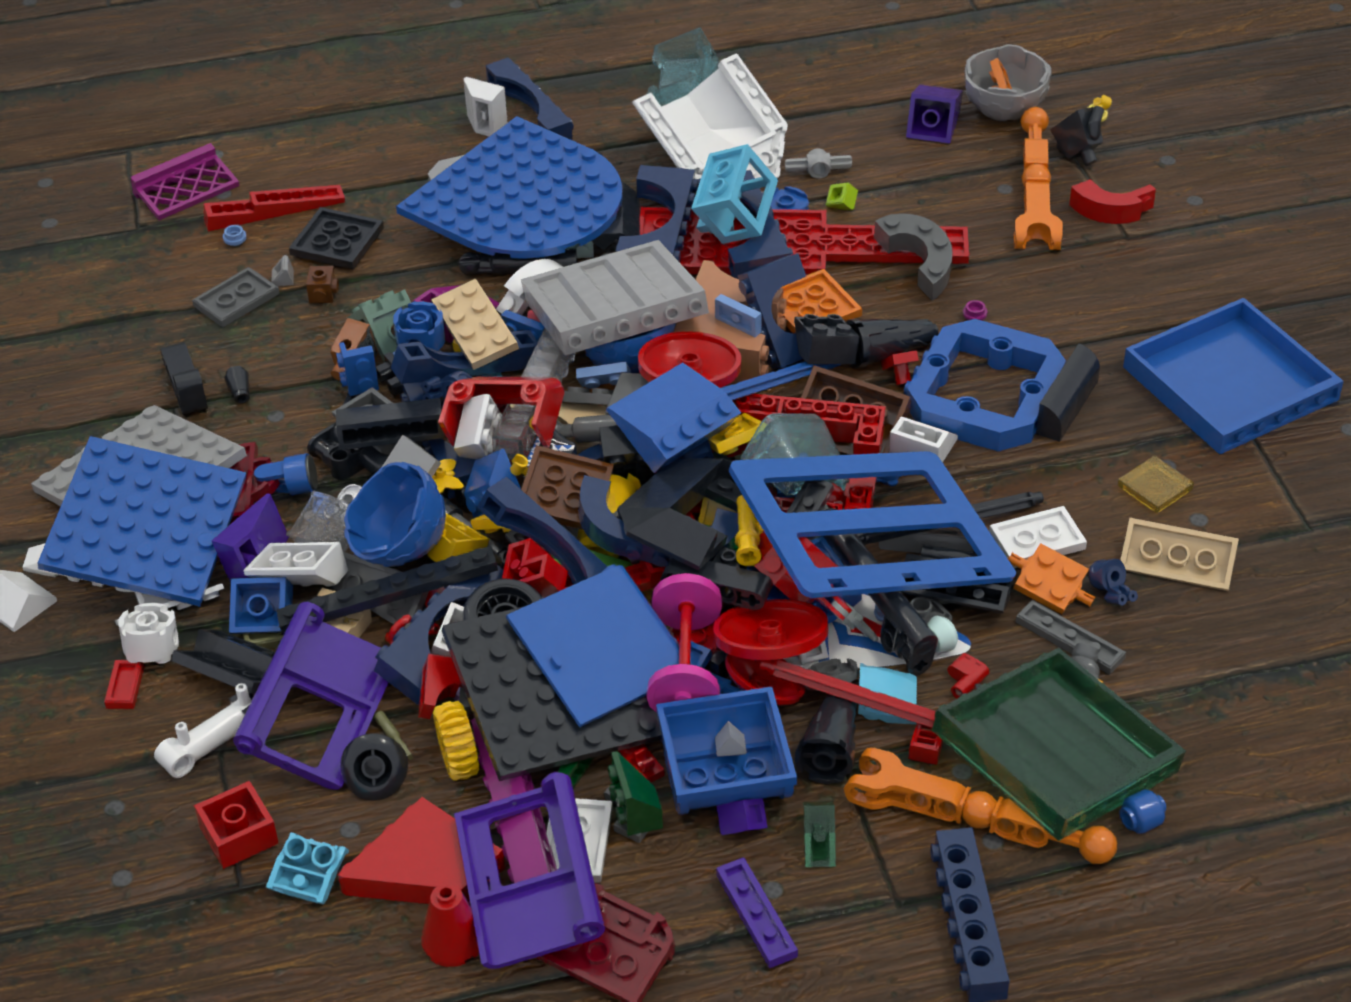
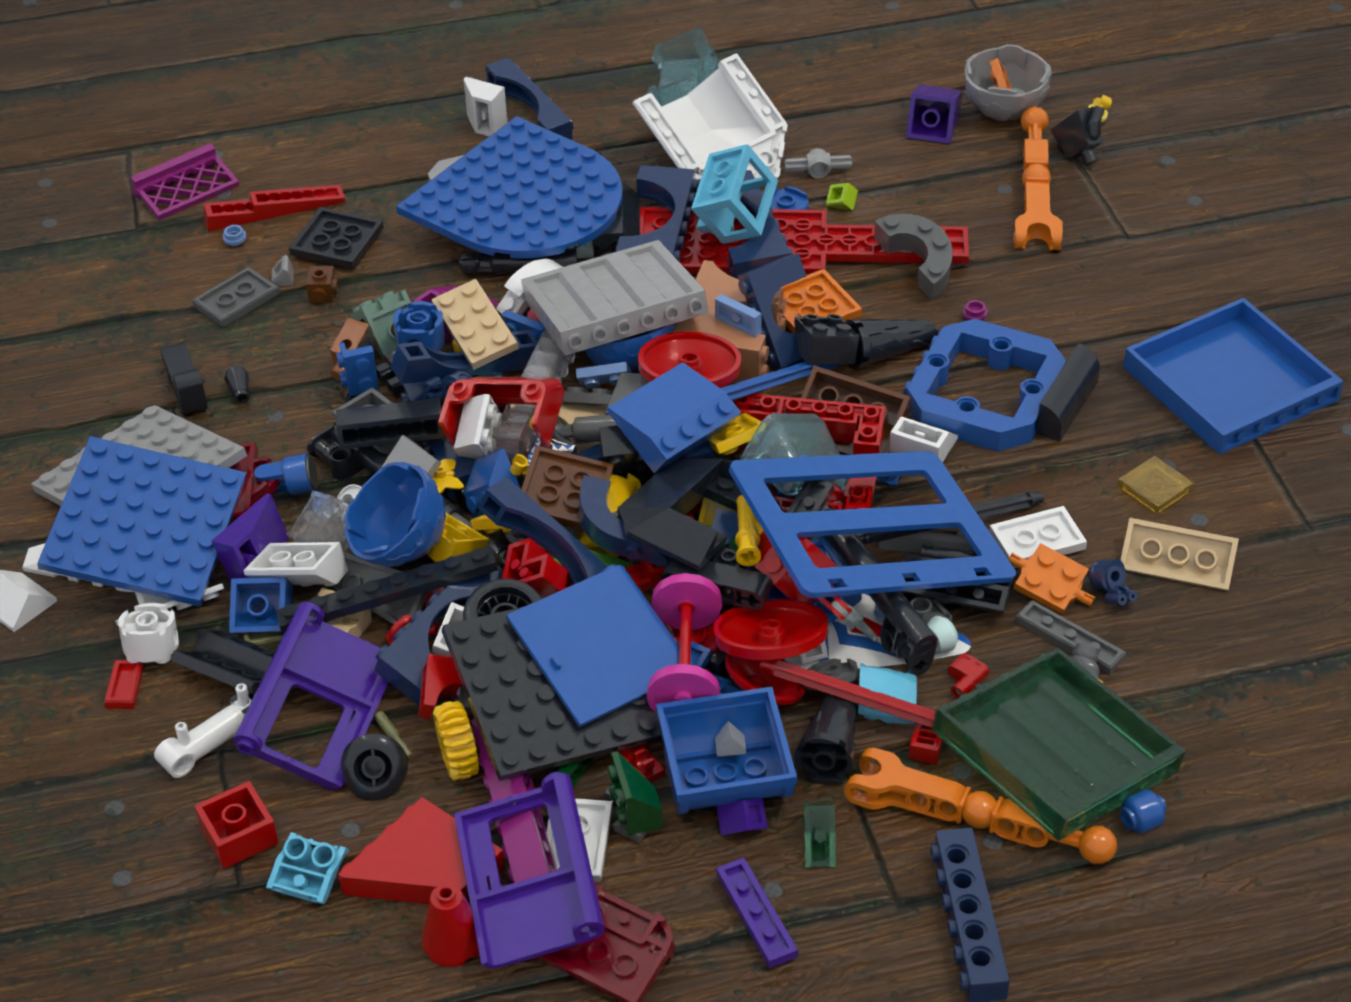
(900, 363): red tile -> none
(1111, 207): red arch -> none

